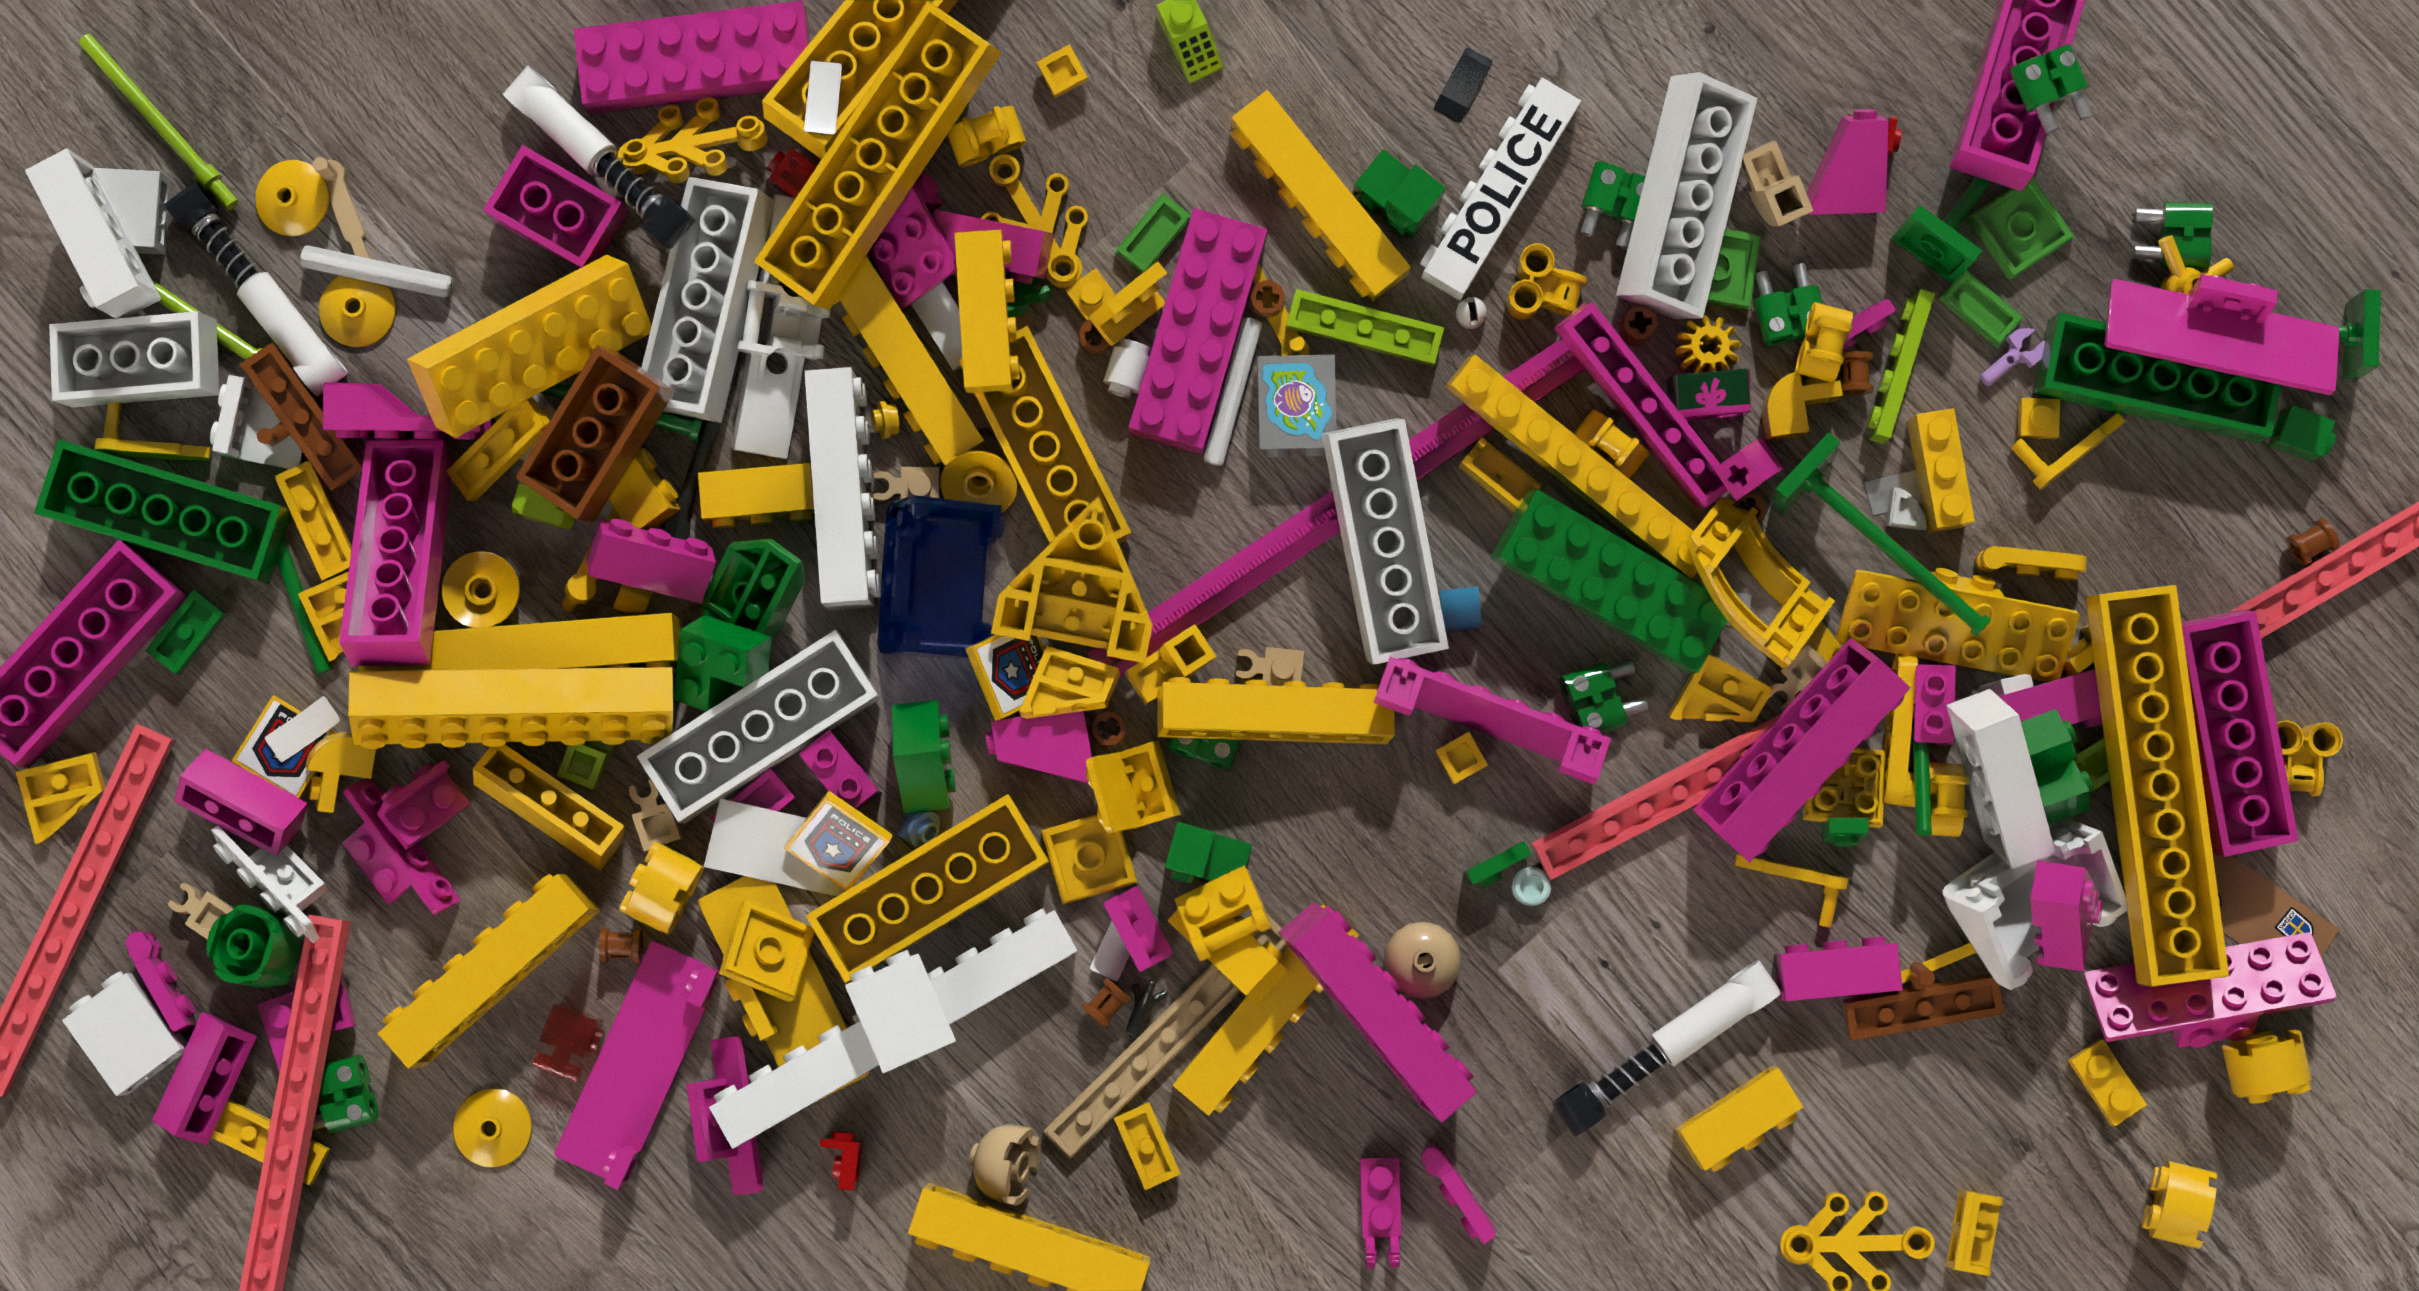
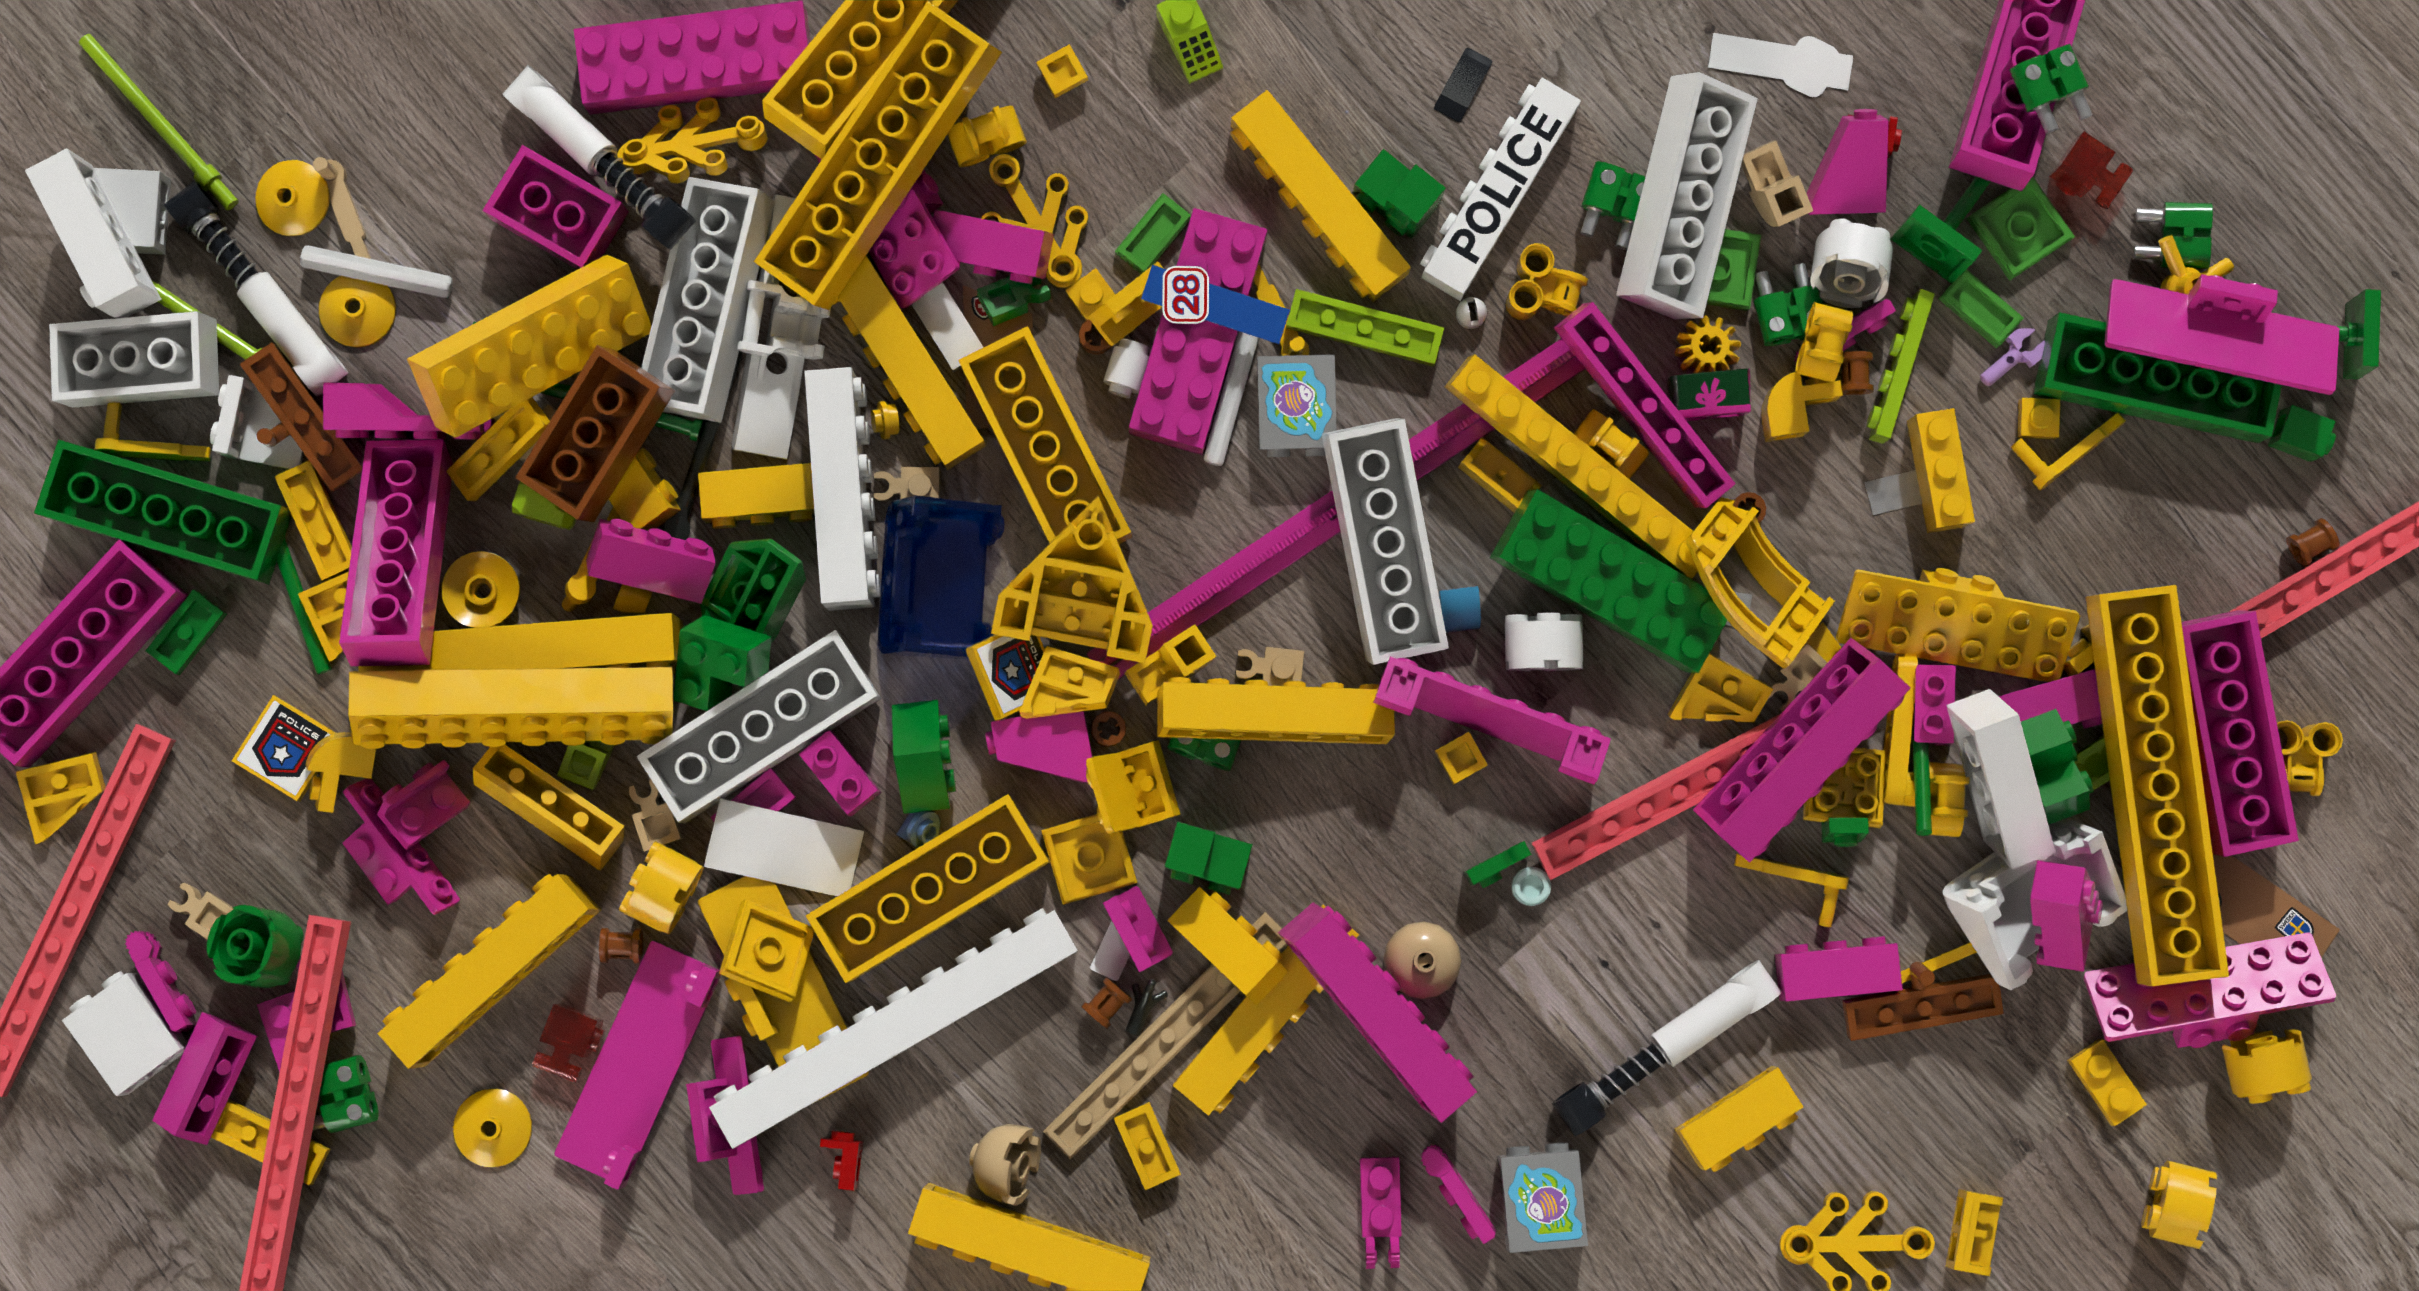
(240, 802): dark pink brick -> none
(283, 879): white bracket -> none
(302, 729): white sticker -> none
(790, 171): red bracket -> none
(823, 97): white sticker -> none
(838, 841): tile -> none
(899, 1011): white brick -> none
(960, 484): yellow dish -> none
(984, 311): yellow brick -> none
(1191, 299): none -> blue sticker
(1217, 903): yellow plate -> none
(1277, 292): dark orange bush -> none
(1543, 1198): none -> panel
(1544, 642): none -> white brick
(1593, 696): green piece -> none
(1631, 335): dark orange bush -> none
(1749, 468): dark pink piece -> none
(1803, 67): none -> white sticker
(1809, 477): green tile -> none
(1852, 263): none -> white brick
(1905, 511): white tile -> none
(2008, 685): white tile -> none
(2031, 562): yellow plate -> none
(2085, 166): none -> clear red brick

